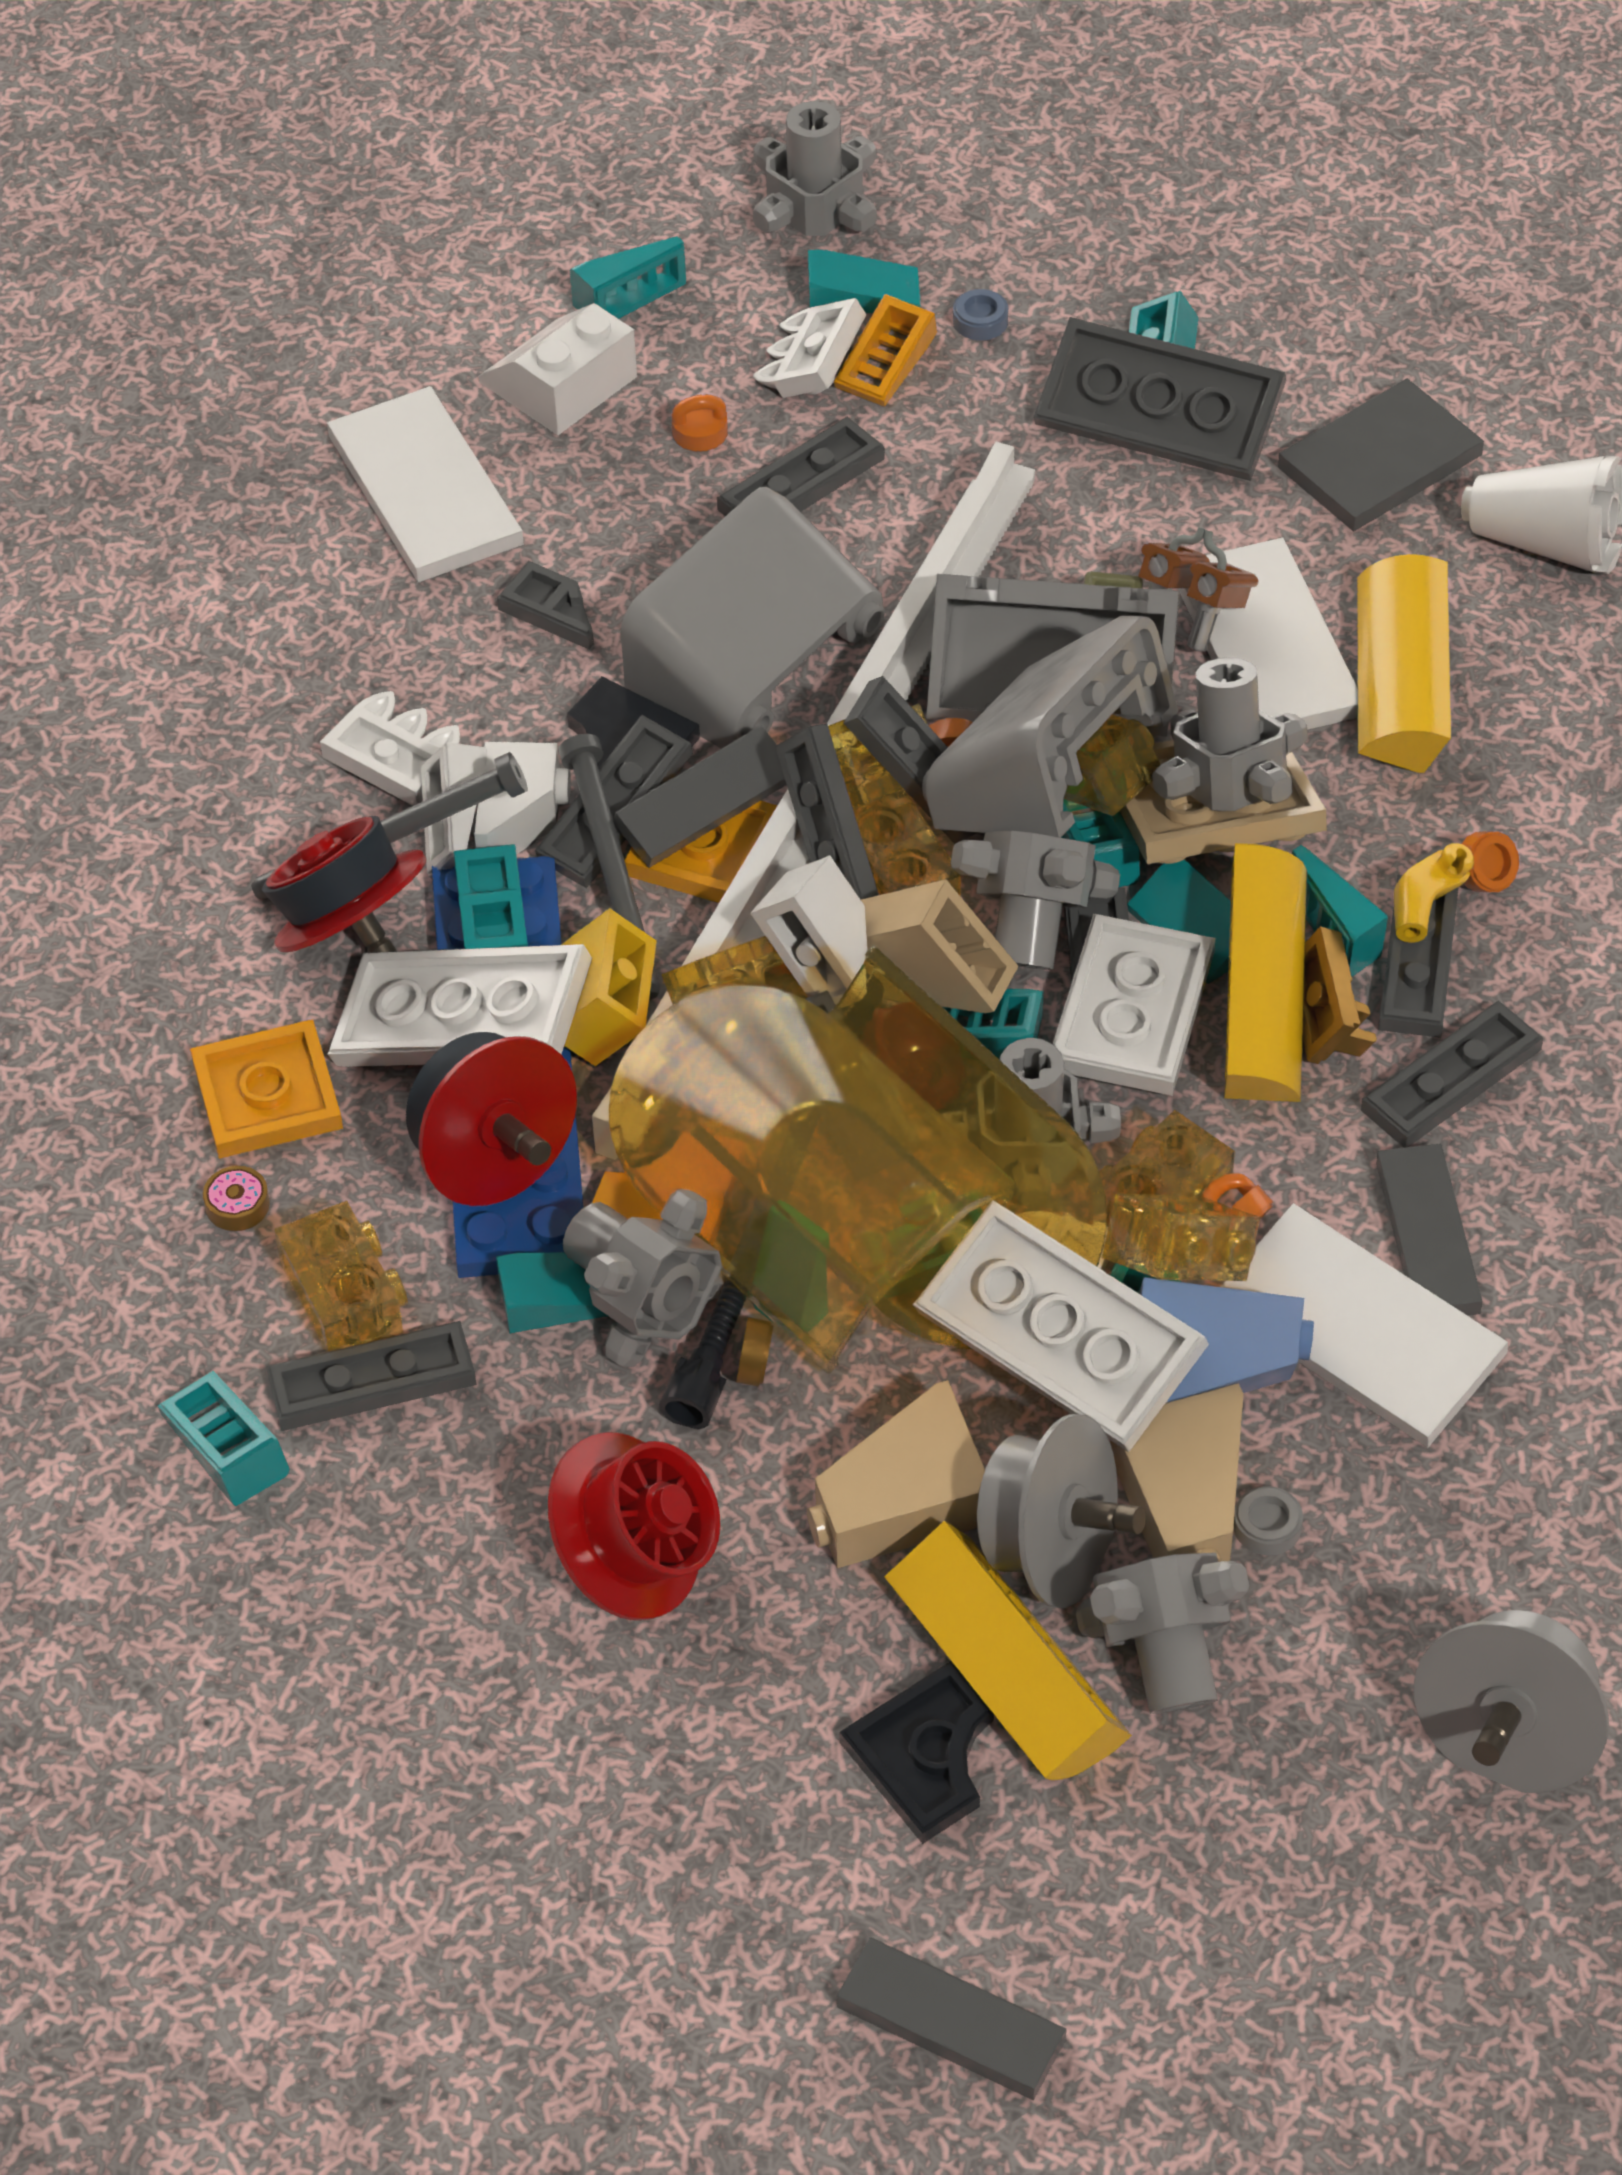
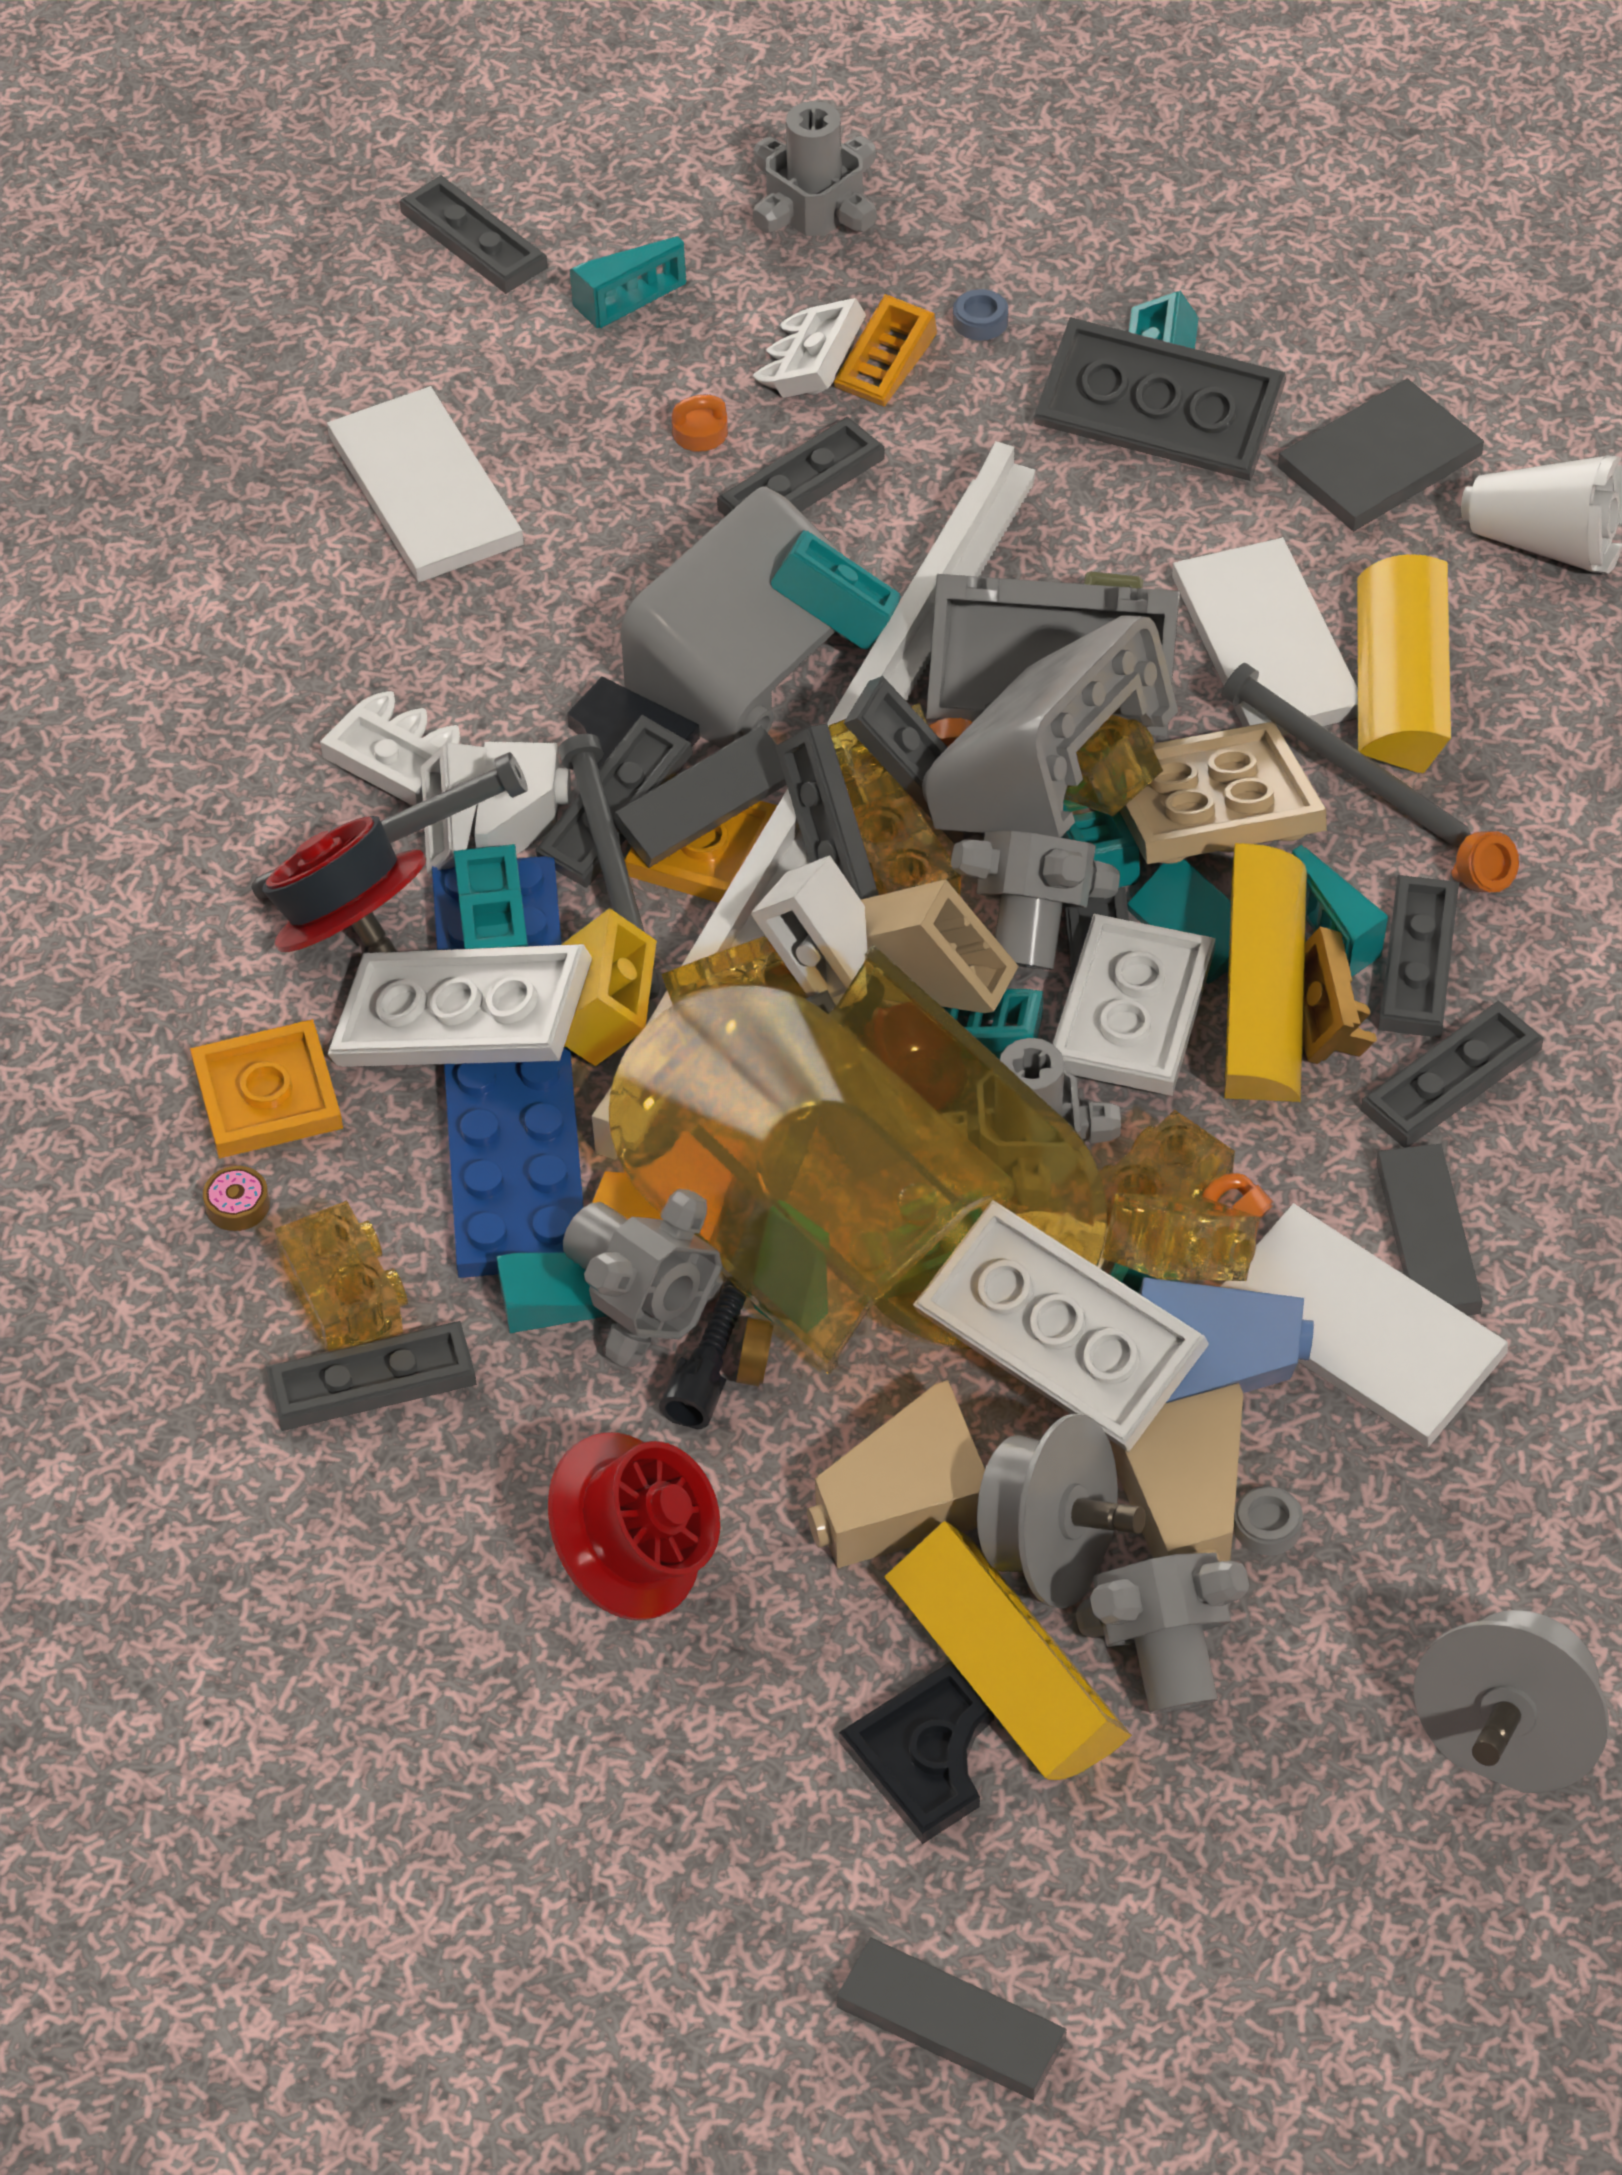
(246, 1467): teal slope -> none
(473, 234): none -> dark grey tile
(490, 1115): red piece -> none
(548, 603): dark grey tile -> none
(566, 368): white slope -> none
(836, 590): none -> teal slope
(846, 276): teal slope -> none
(1210, 583): dark orange piece -> none
(1229, 748): light grey piece -> none
(1243, 686): none -> dark grey bar
(1424, 884): yellow arm -> none

